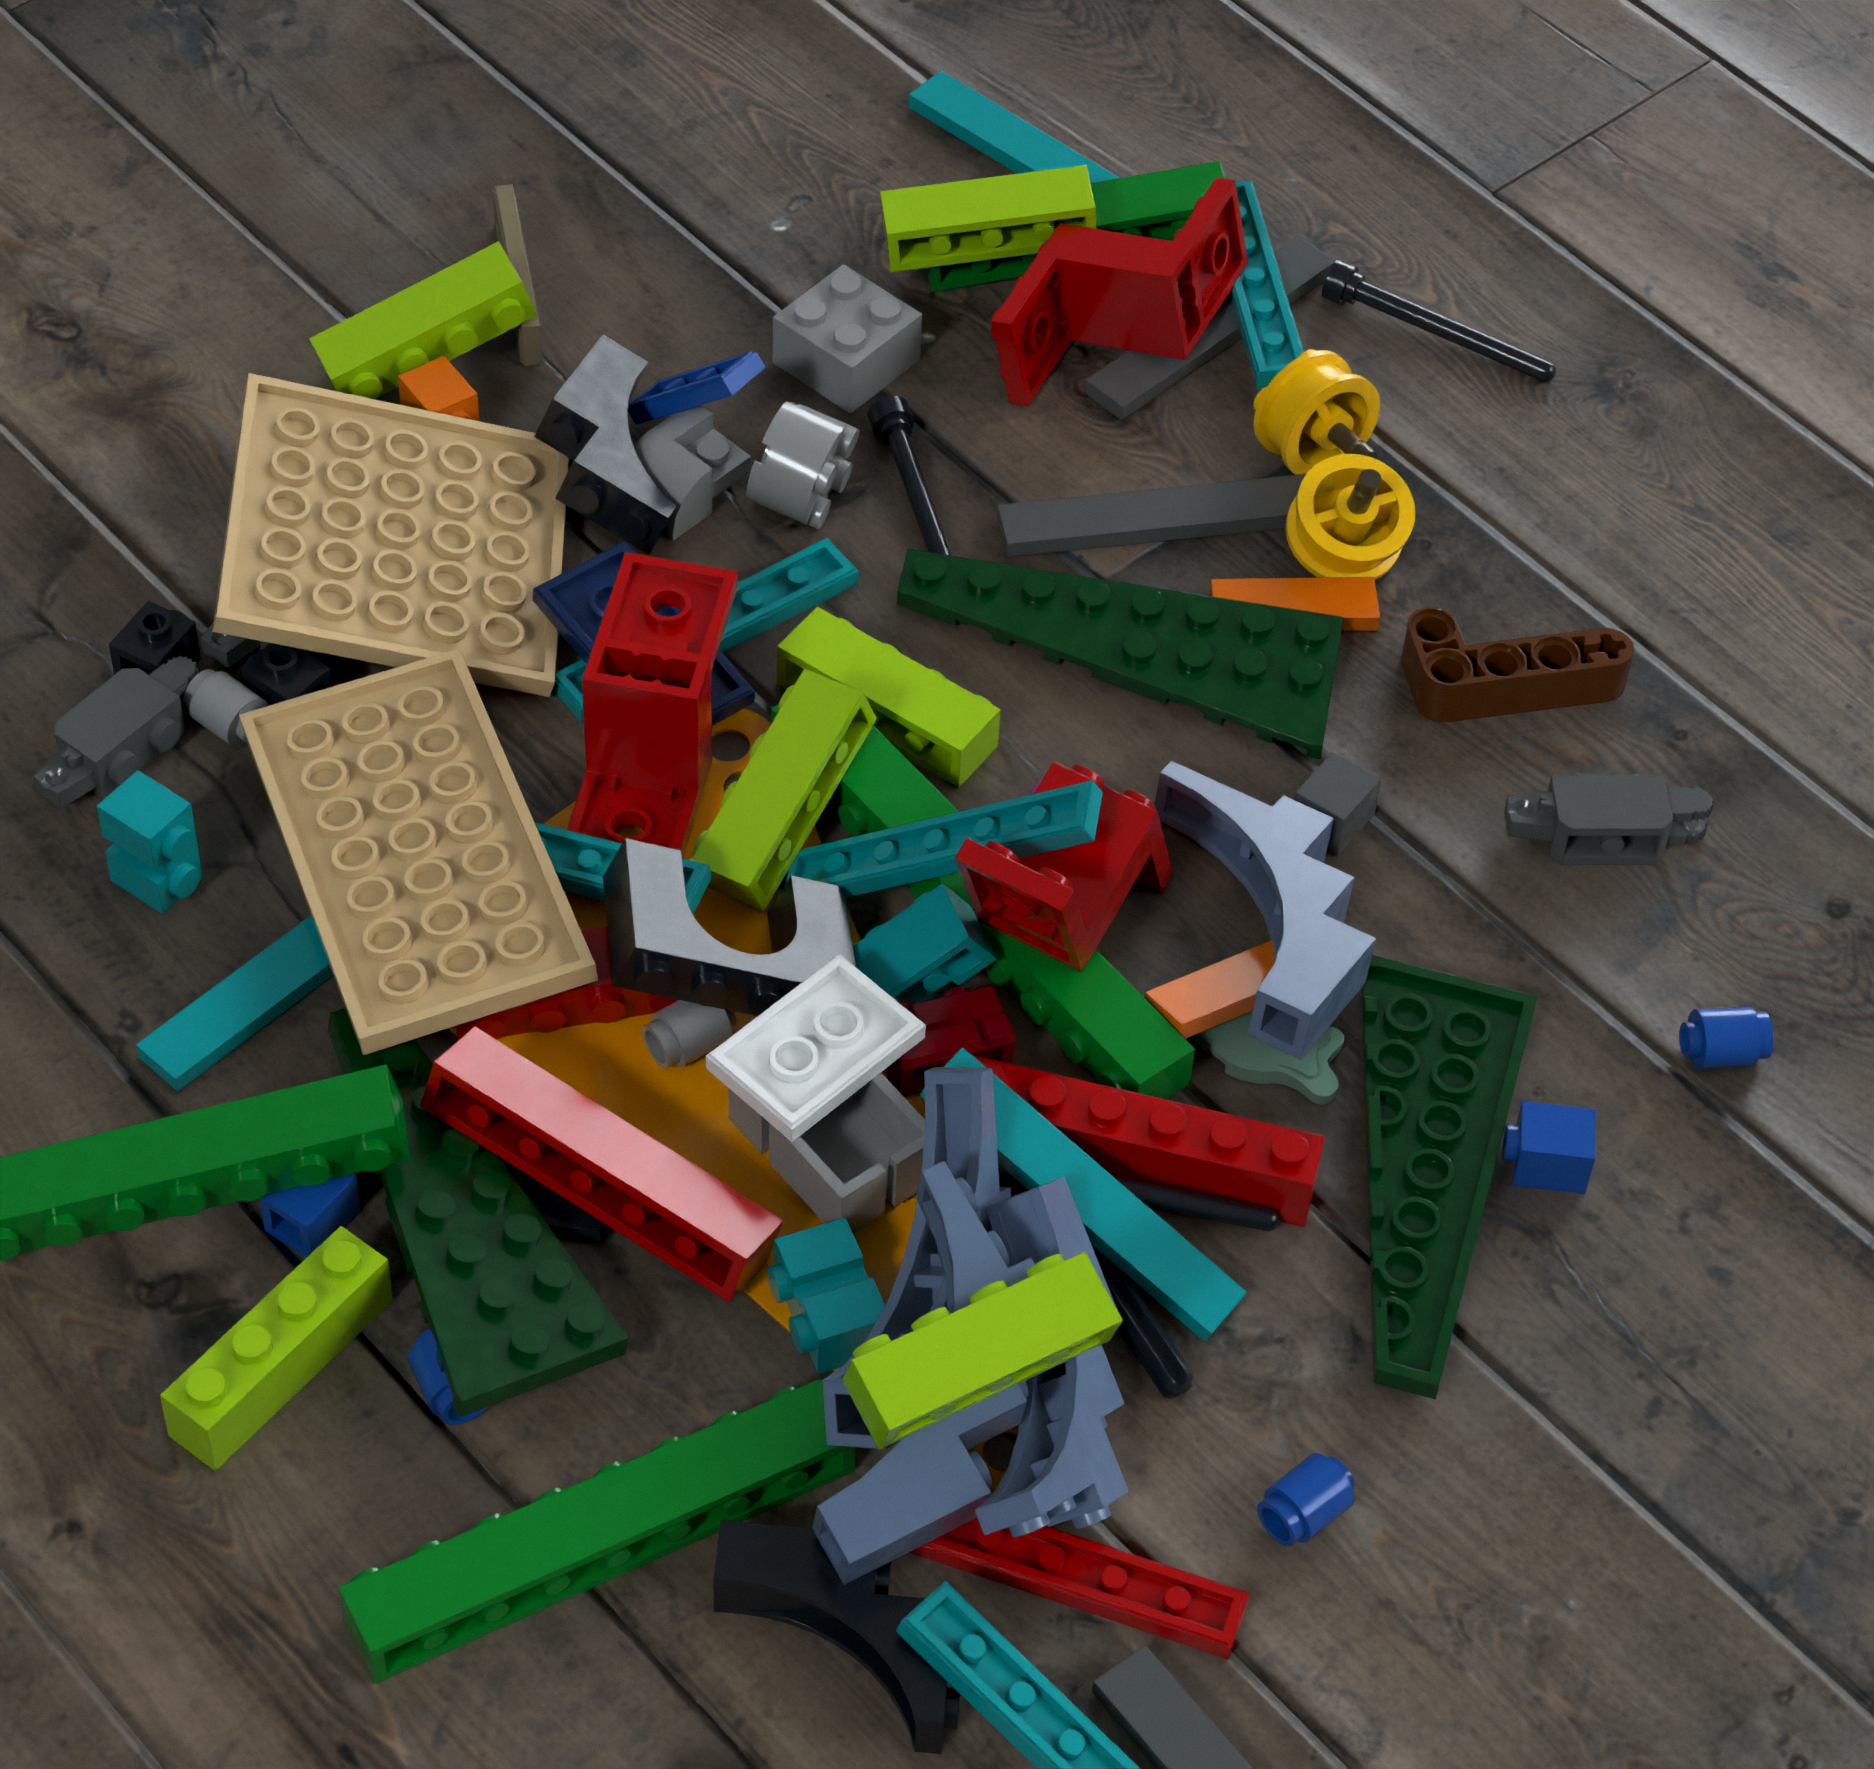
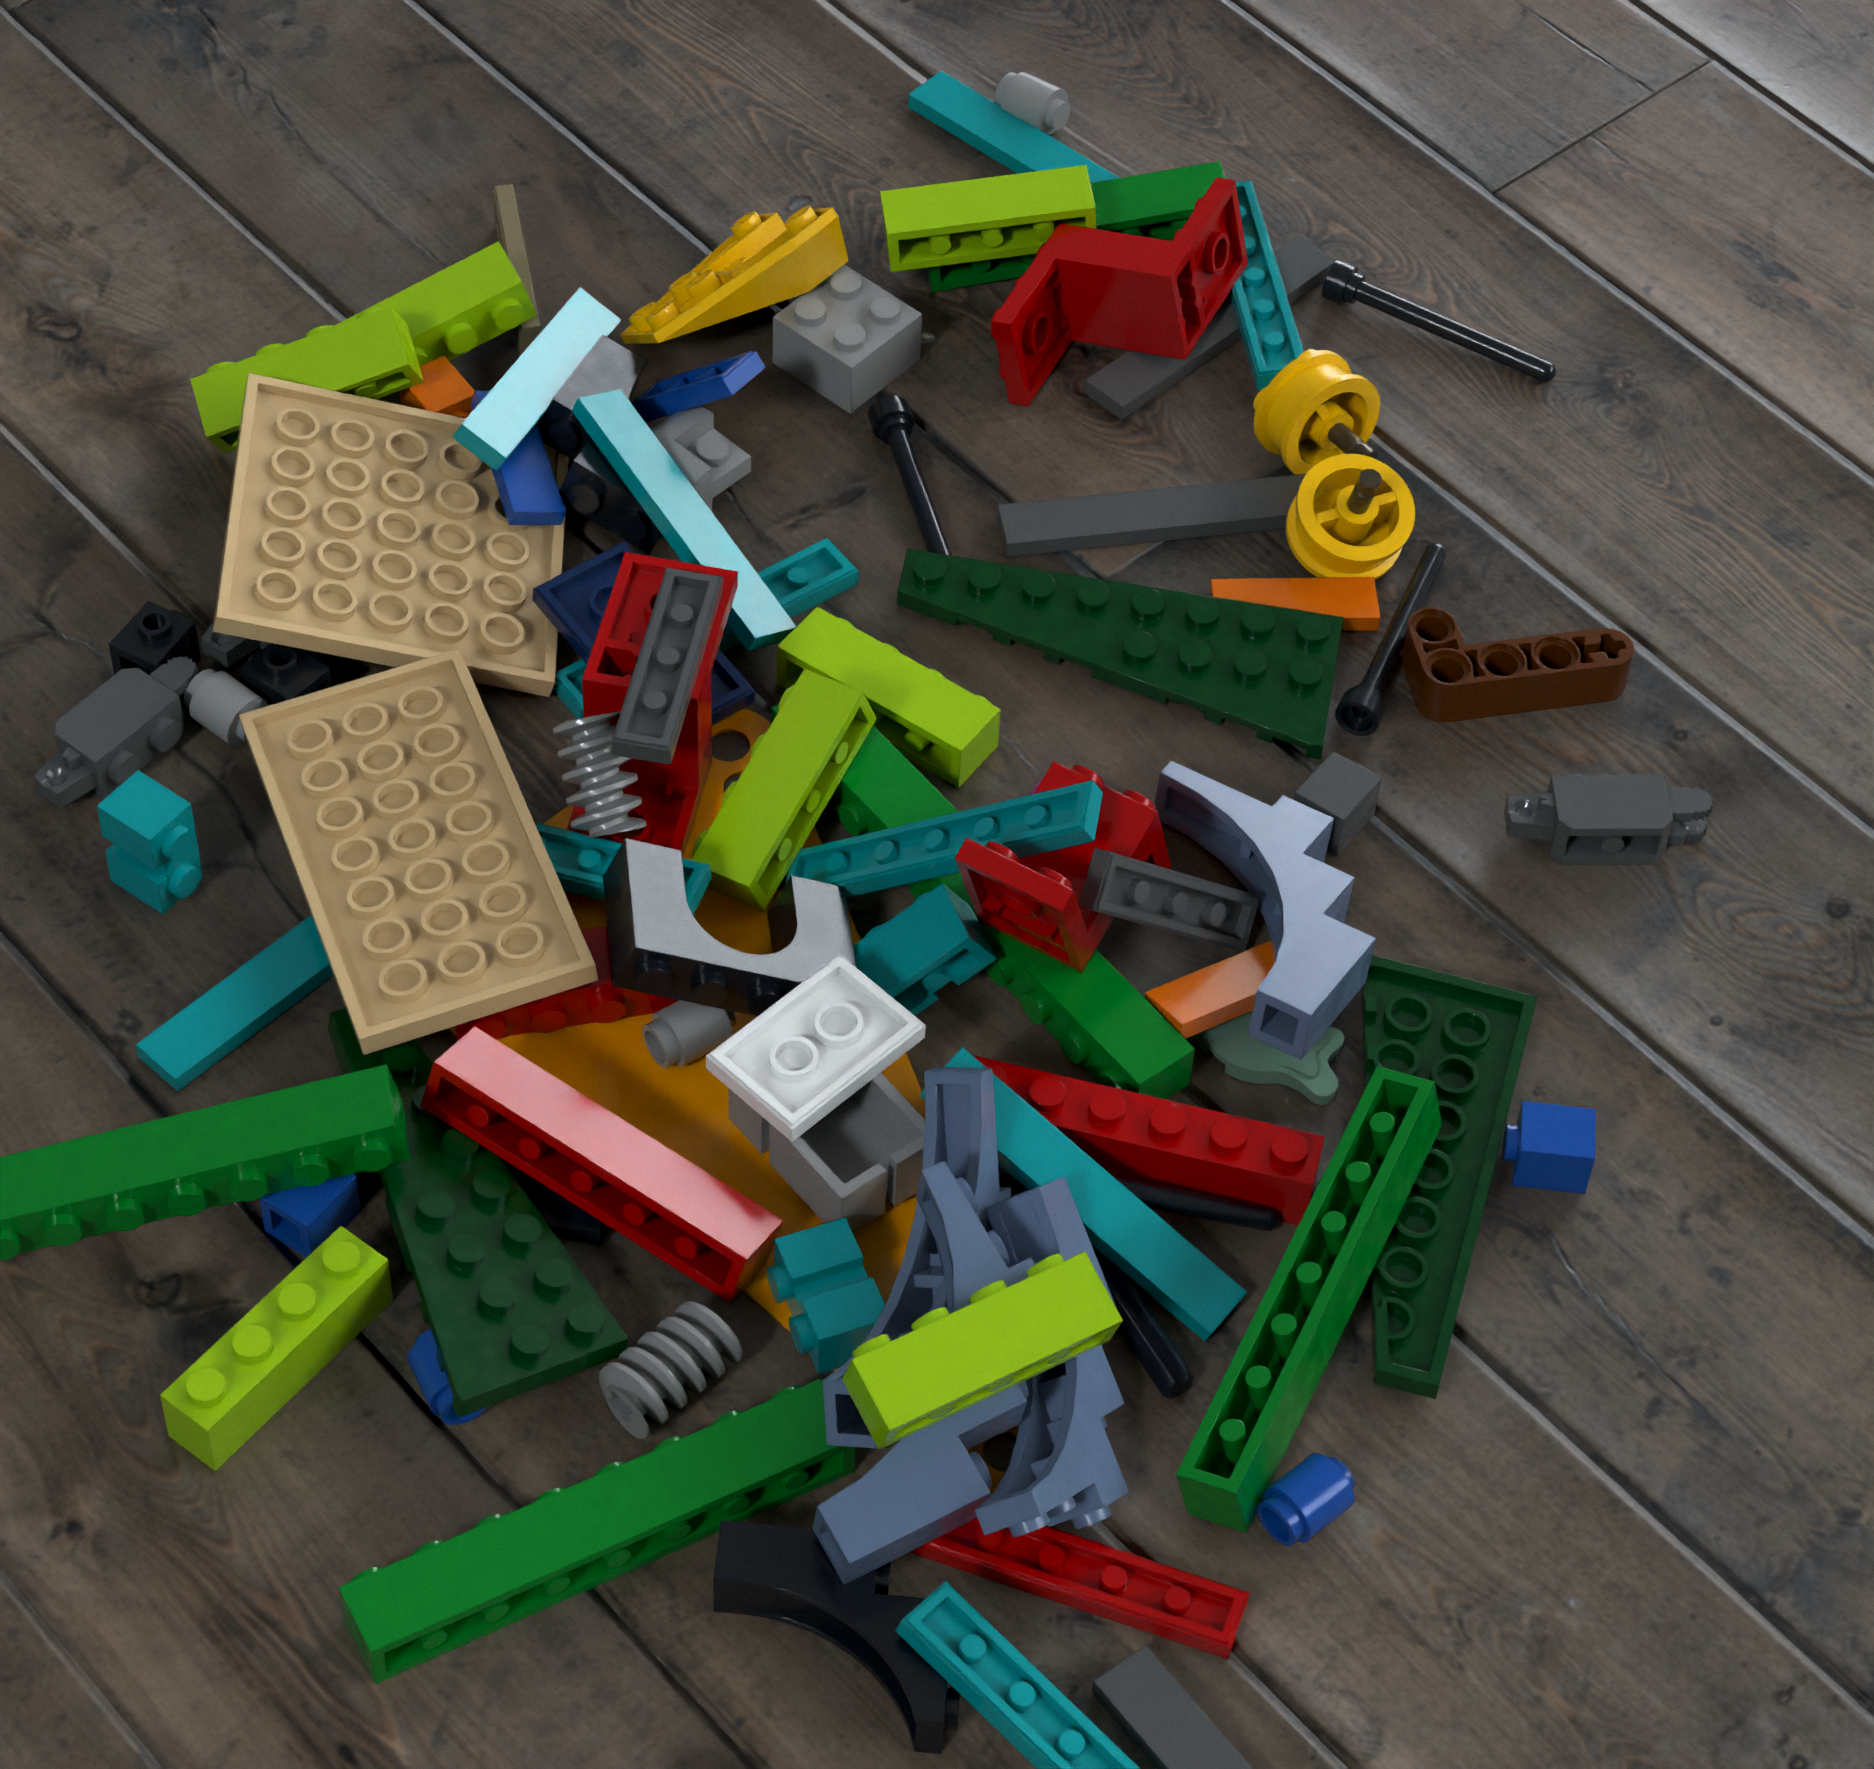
(358, 358): none -> lime brick
(527, 481): none -> blue tile
(534, 379): none -> tile
(598, 777): none -> light grey piece
(664, 1363): none -> light grey piece
(667, 666): none -> dark grey tile
(680, 512): none -> tile
(746, 272): none -> yellow wedge
(802, 464): light grey brick -> none
(954, 1021): dark red brick -> none
(1033, 101): none -> light grey brick
(1168, 900): none -> dark grey tile
(1309, 1300): none -> green brick
(1363, 705): none -> black piece
(1726, 1037): blue brick -> none

